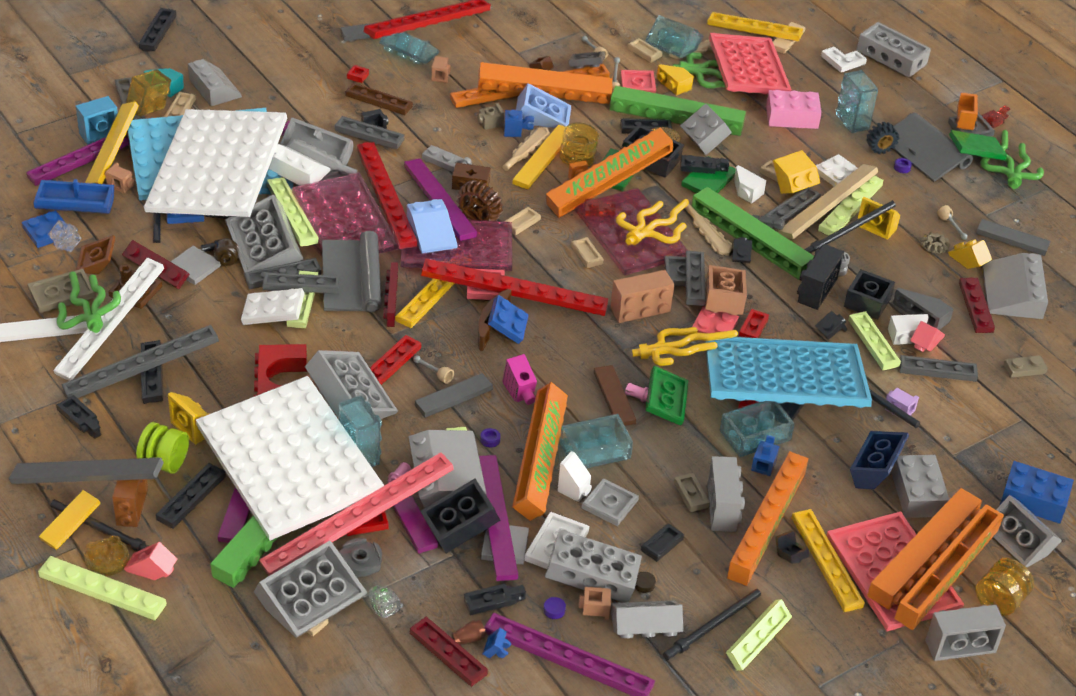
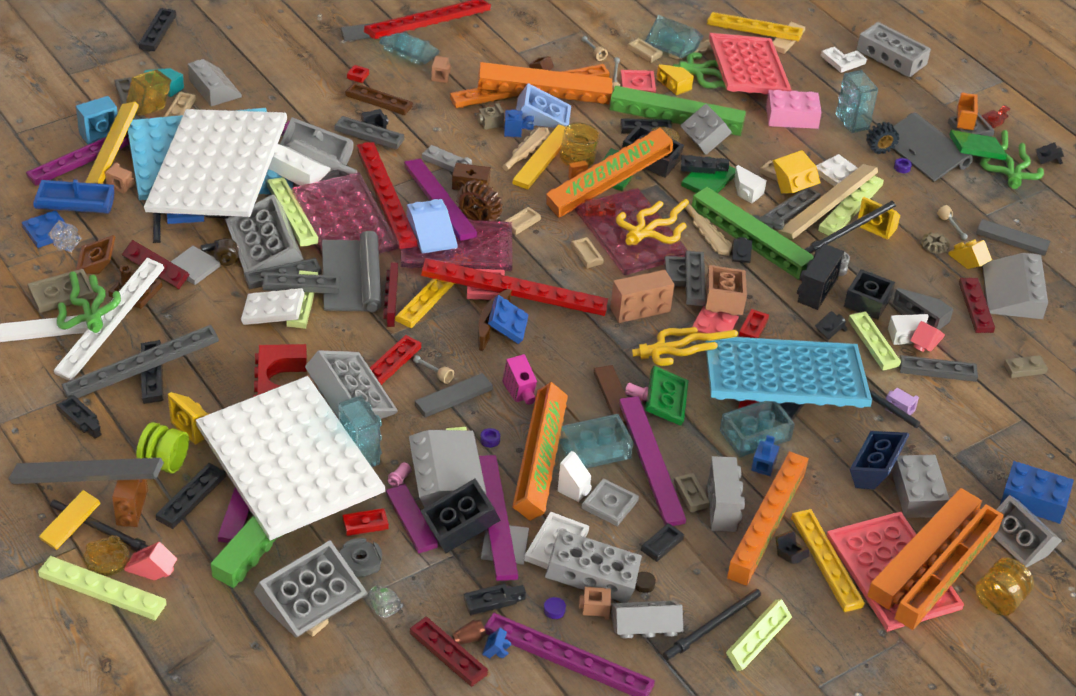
(358, 513): coral plate -> none
(593, 59): dark grey plate -> none
(652, 461): none -> magenta tile
(965, 632): light grey brick -> none
(1049, 152): none -> black bracket

